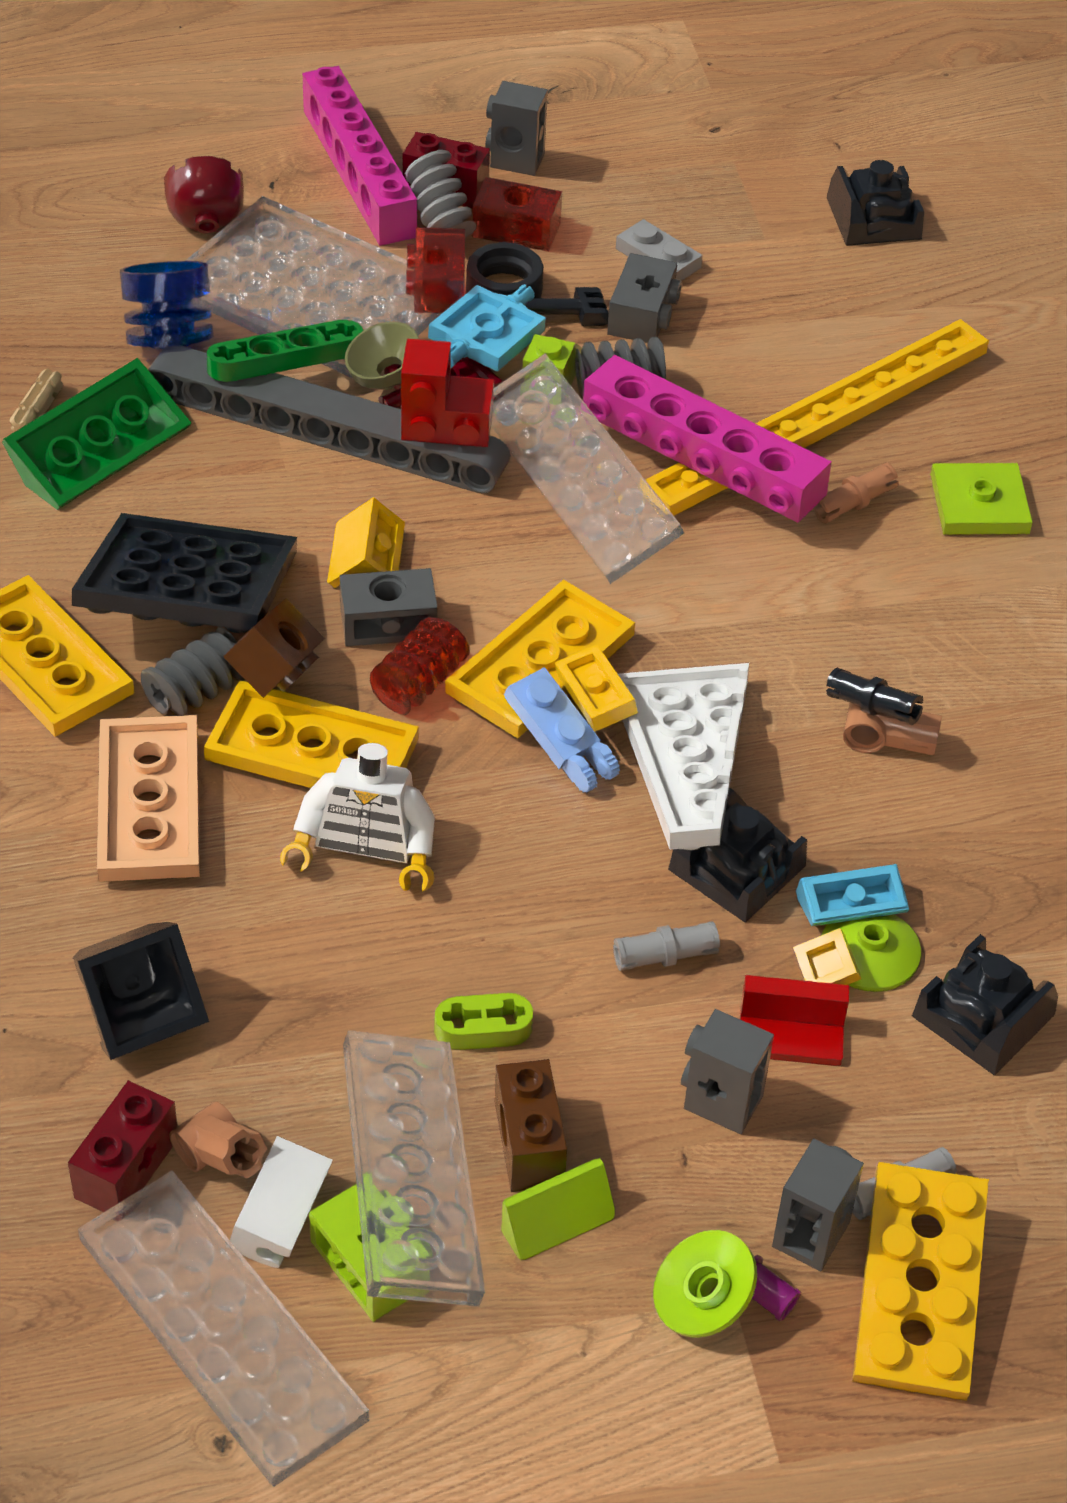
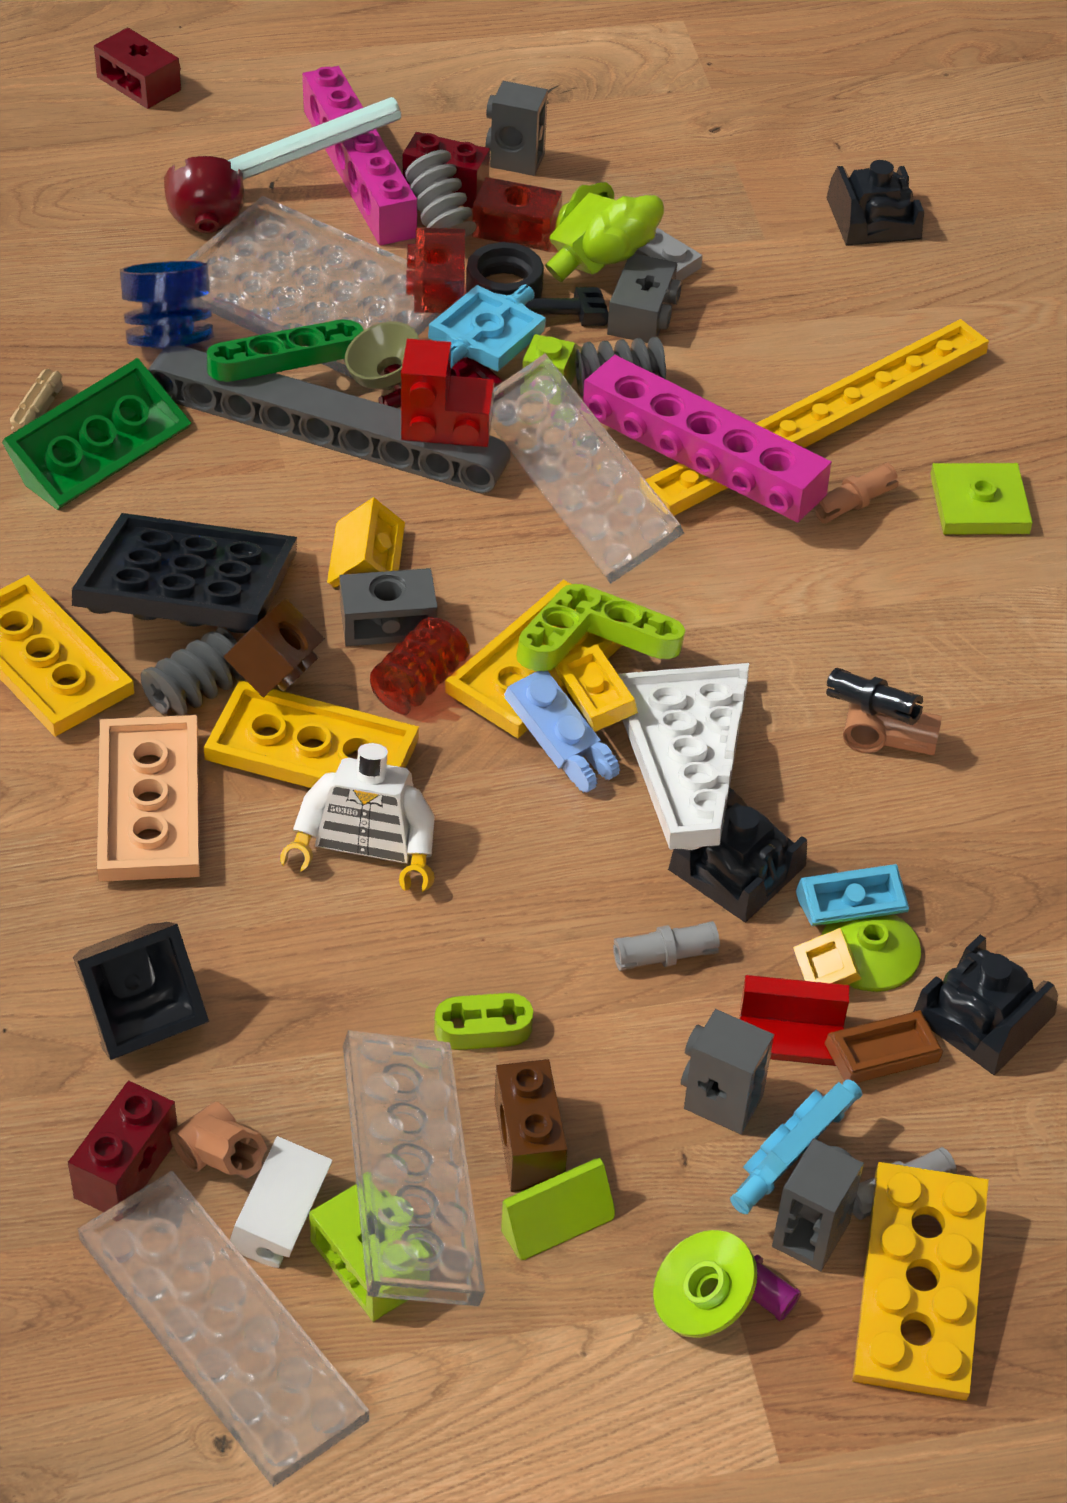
(137, 67): none -> dark red brick
(317, 138): none -> light aqua axle
(595, 613): none -> lime beam
(601, 230): none -> lime torso
(791, 1141): none -> medium azure plate
(883, 1047): none -> dark orange tile

